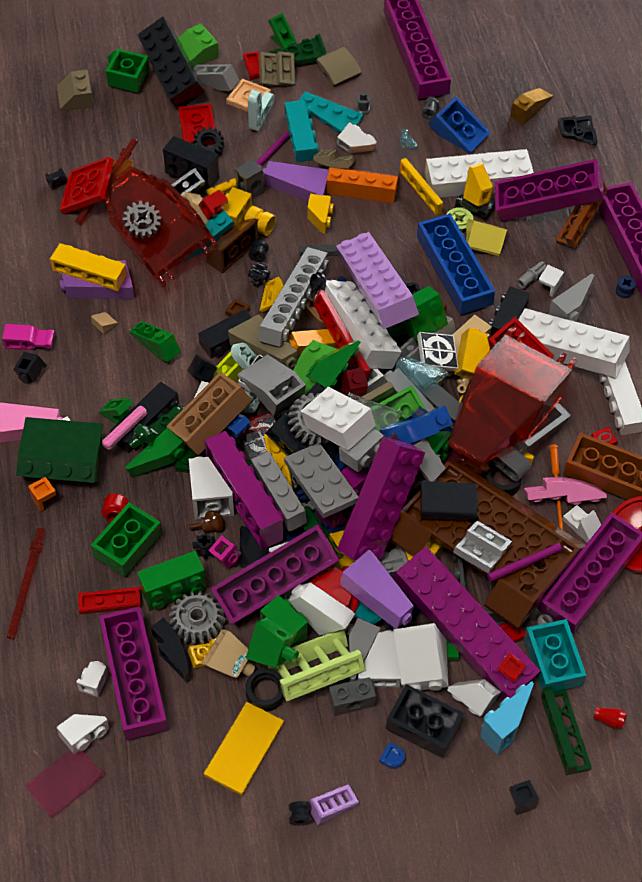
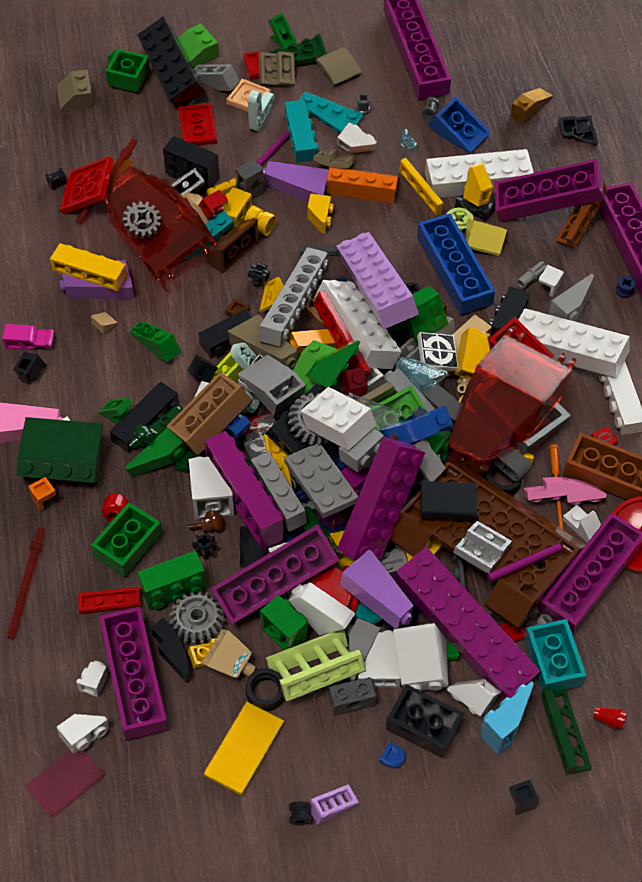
(124, 427): bright pink axle -> none
(210, 134): black tyre -> none
(229, 556): dark pink brick -> none
(258, 250): black wheel -> none
(271, 644): green torso -> none
(317, 281): black plate -> none
(511, 667): red tile -> none

